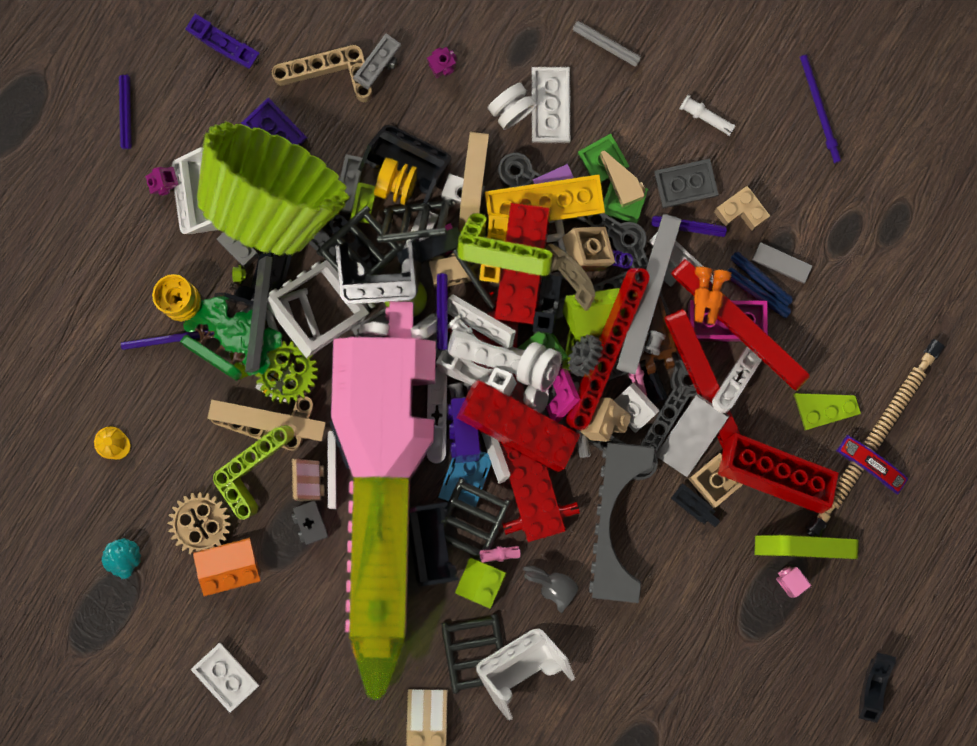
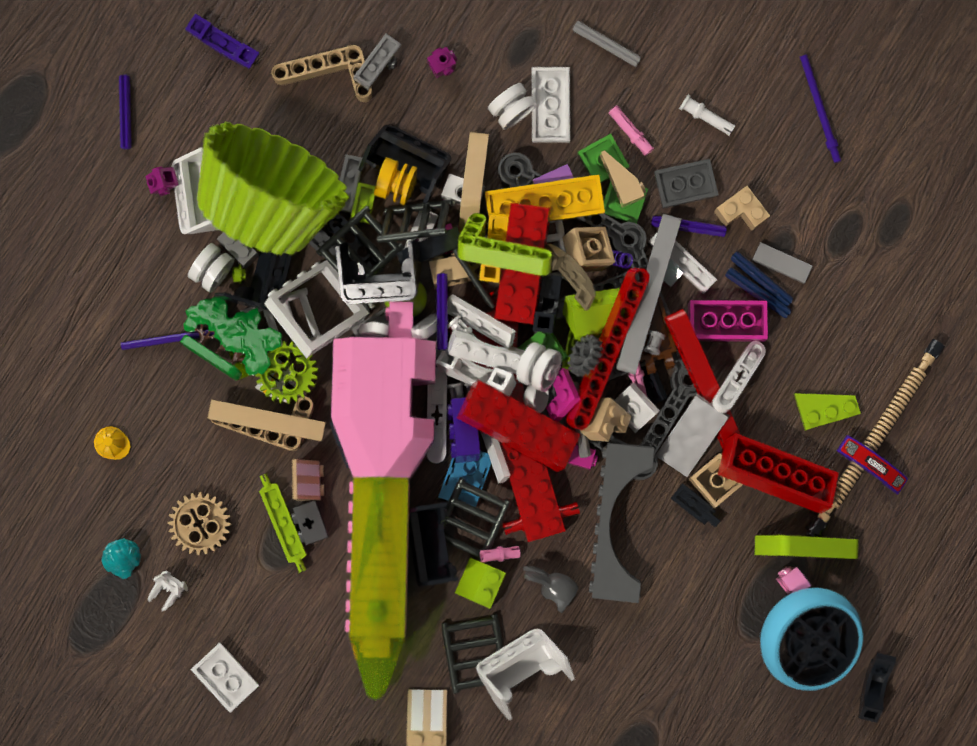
(170, 583): none -> white piece
(174, 288): yellow wheel -> none
(211, 267): none -> white wheel
(226, 567): orange slope -> none
(247, 464): lime beam -> none
(259, 314): dark grey tile -> none
(275, 122): dark purple tile -> none
(282, 523): none -> lime plate
(332, 471): white tile -> none
(582, 462): none -> dark pink brick
(628, 127): none -> bright pink pin
(706, 298): orange piece -> none
(747, 331): red beam -> none
(811, 639): none -> black wheel

